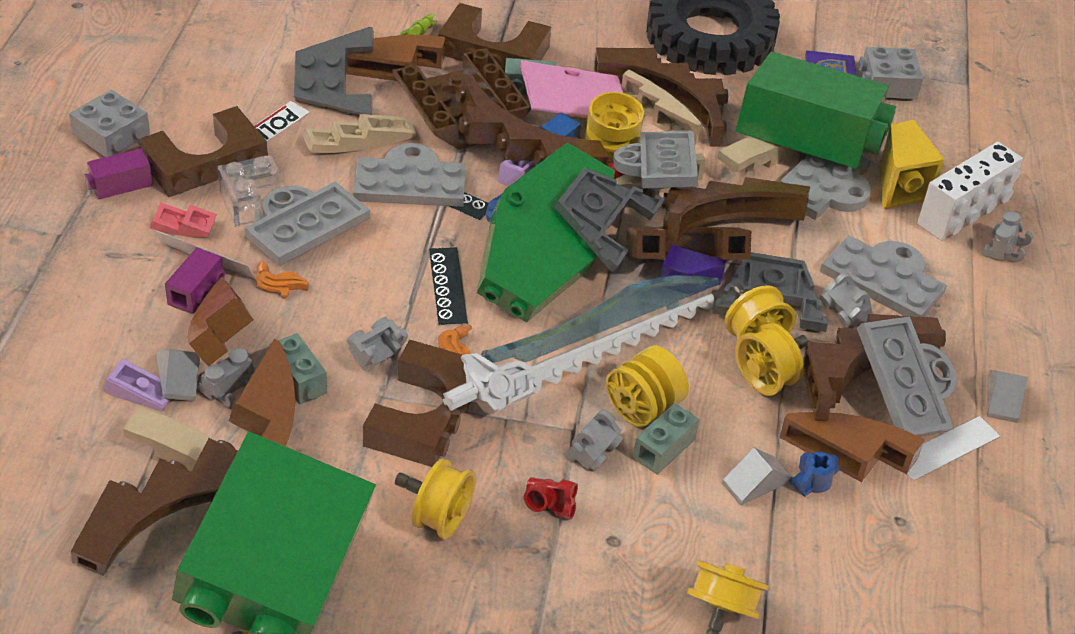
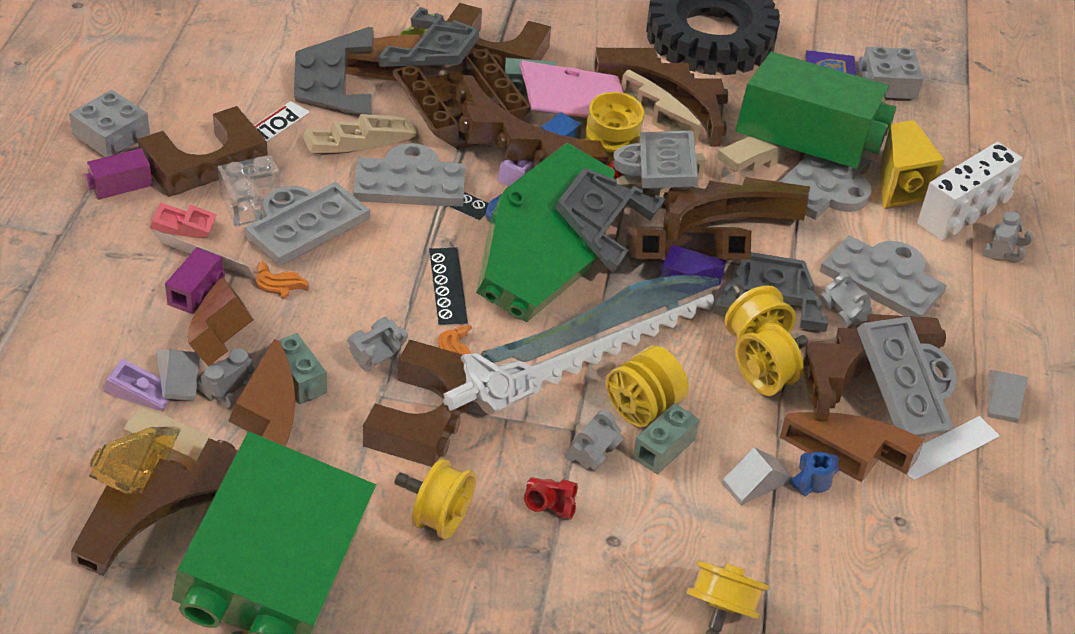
(131, 459): none -> clear yellow slope
(440, 45): none -> dark grey wing

